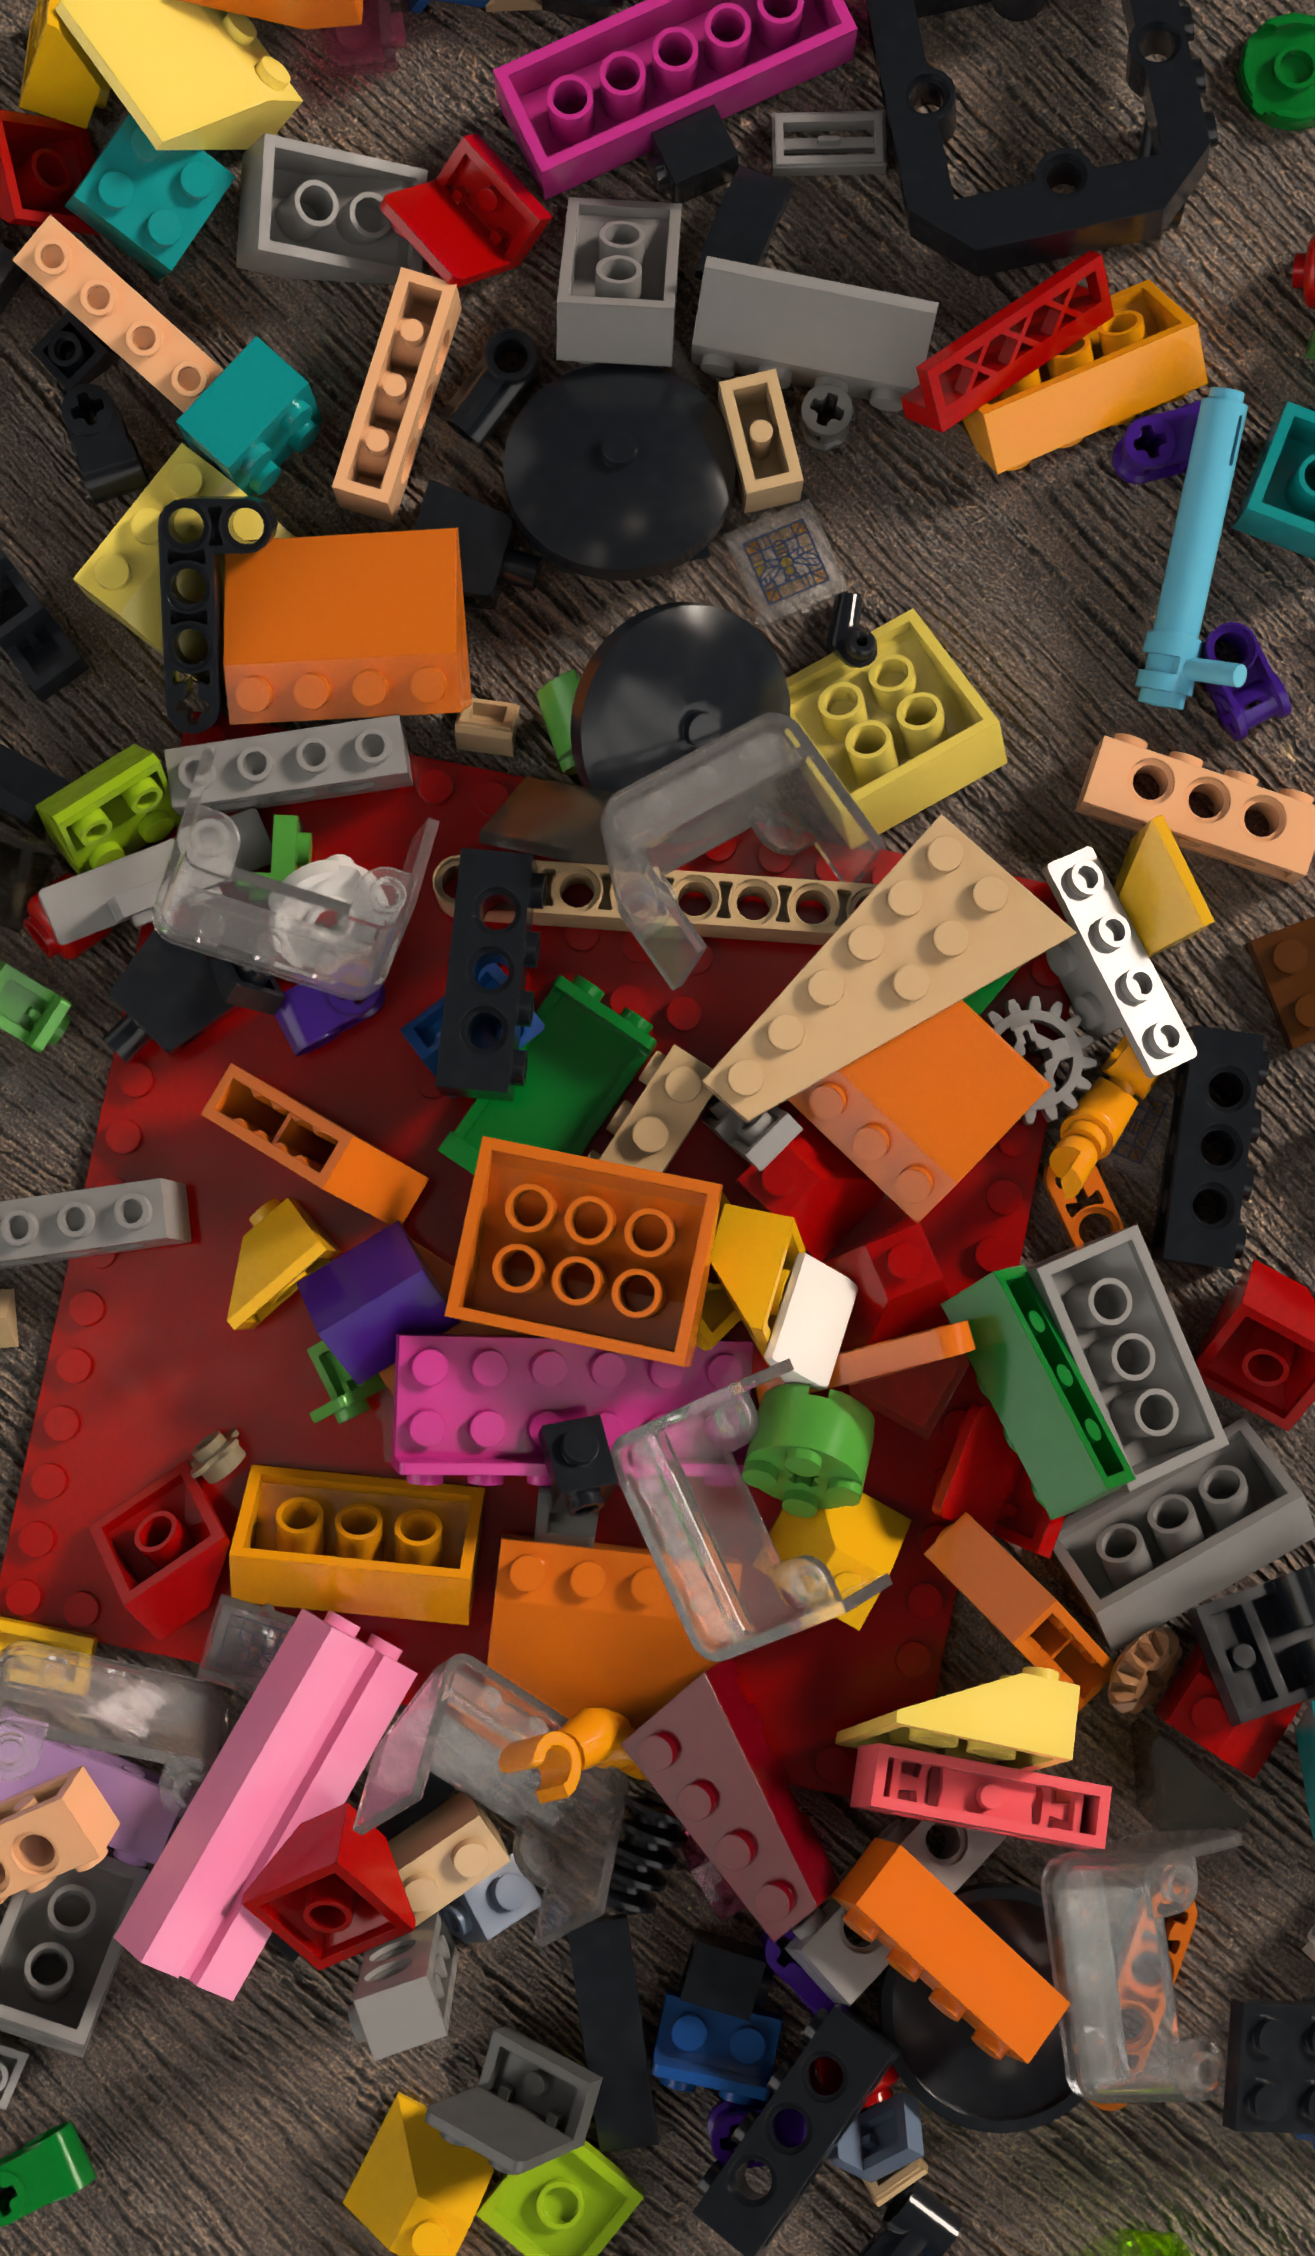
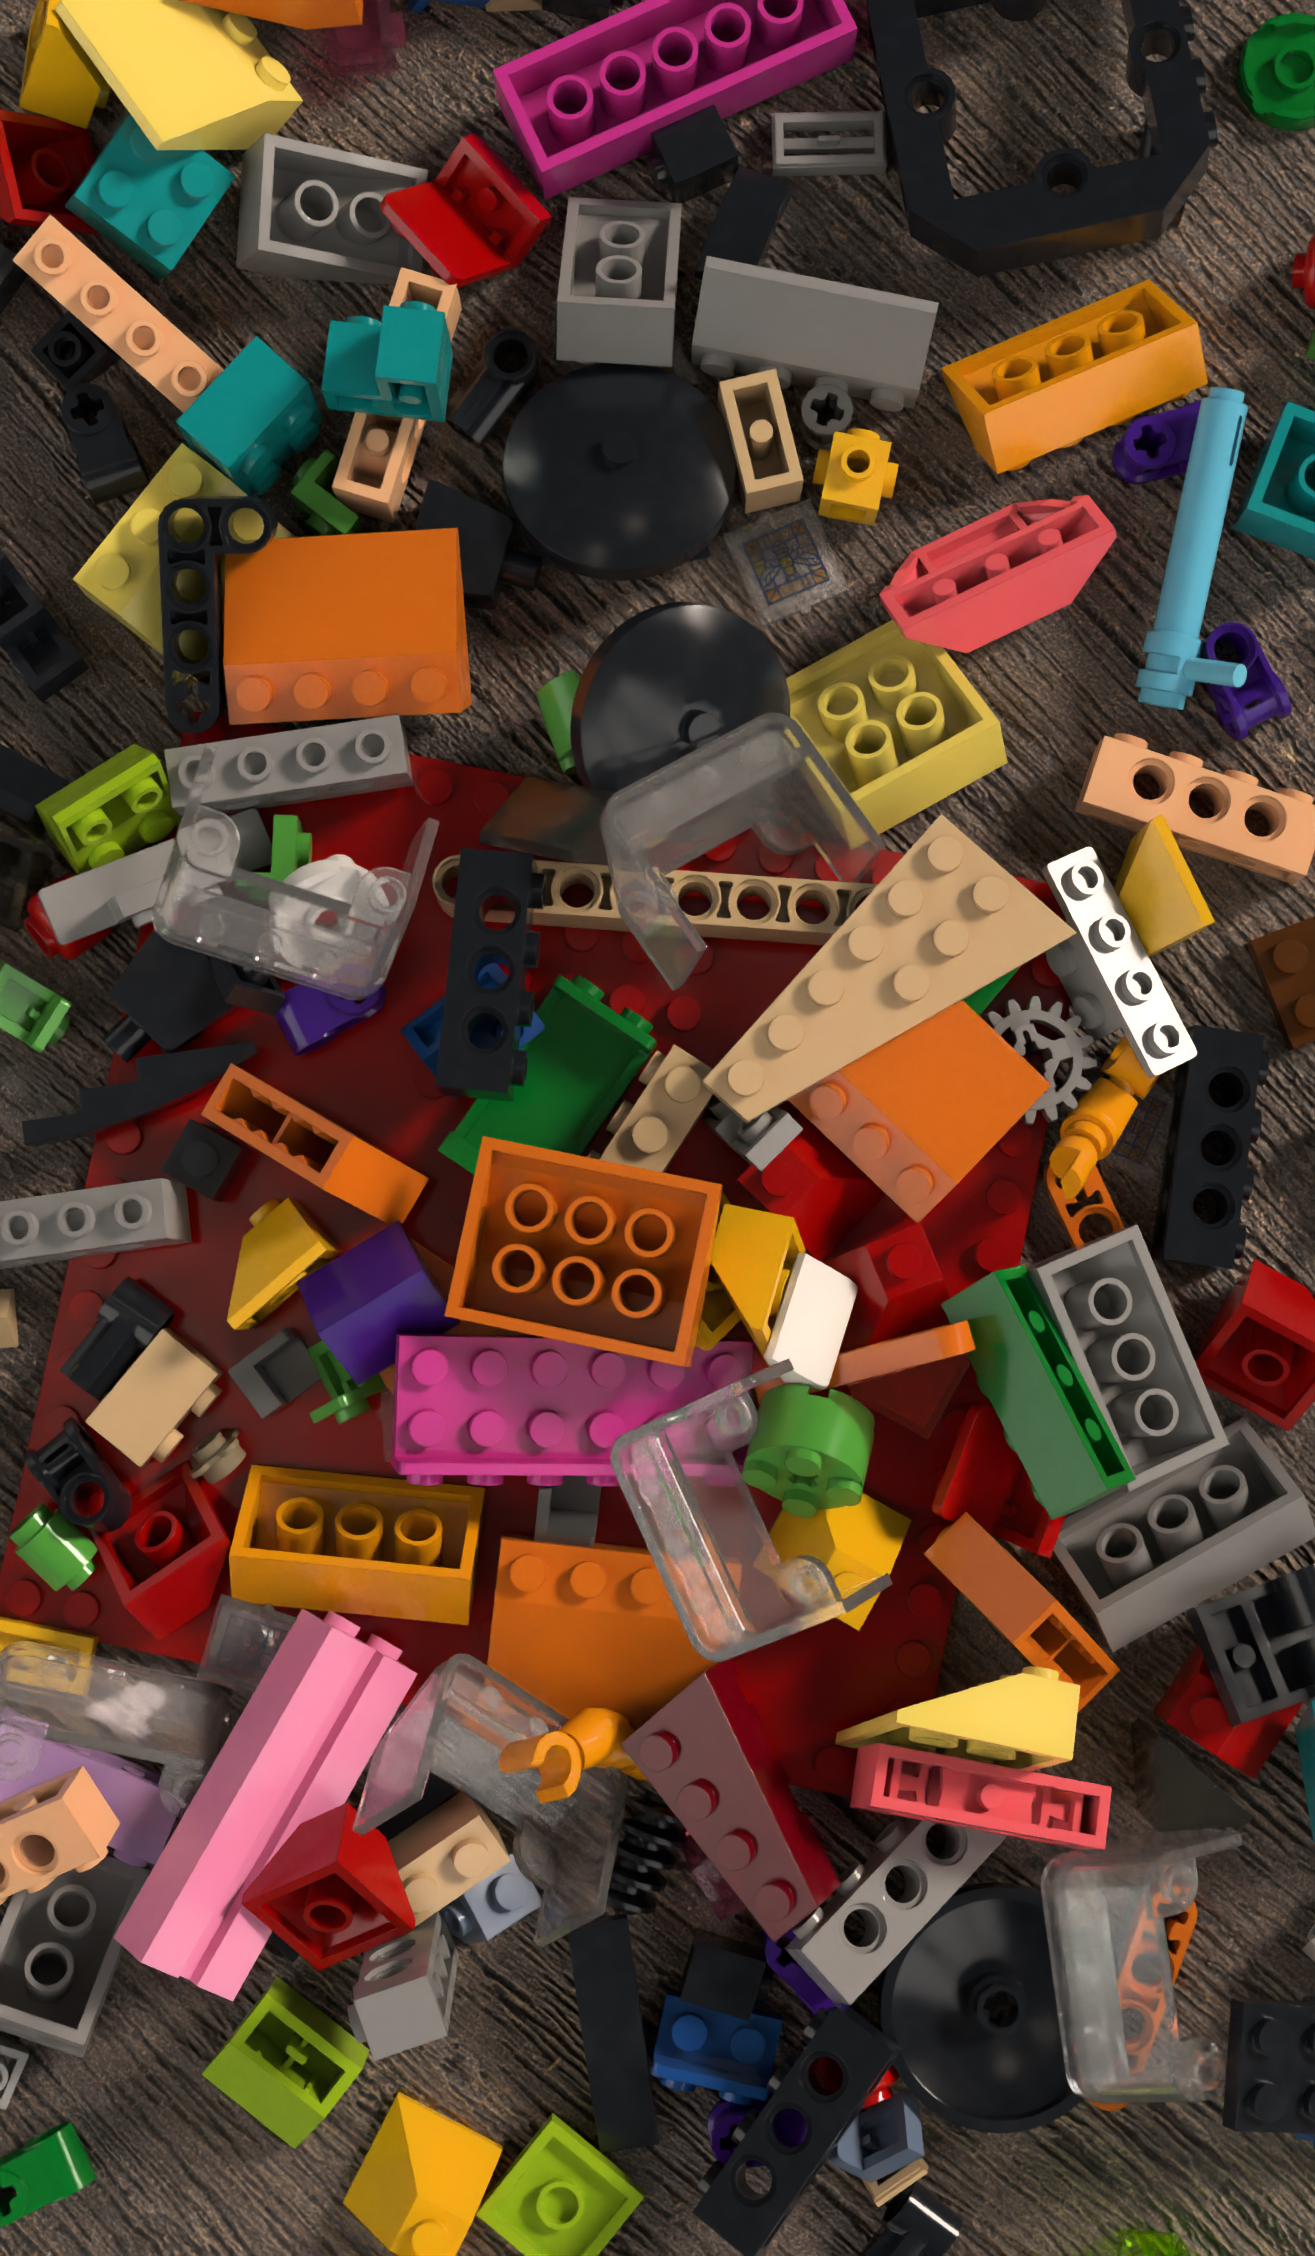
(54, 1548): none -> bright green brick
(71, 1472): none -> black piece
(124, 1329): none -> black piece
(156, 1398): none -> tan brick
(161, 1083): none -> black slope
(205, 1161): none -> black brick
(275, 1372): none -> dark grey panel
(287, 2063): none -> lime slope
(310, 495): none -> bright green bracket
(391, 364): none -> teal brick
(488, 727): tan slope -> none
(524, 2108): dark grey bracket -> none
(578, 1465): black bracket -> none
(845, 636): black arm -> none
(855, 476): none -> yellow brick
(950, 1951): orange brick -> none
(998, 572): none -> coral wedge
(1010, 345): red fence -> none
(1144, 1670): medium nougat gear -> none

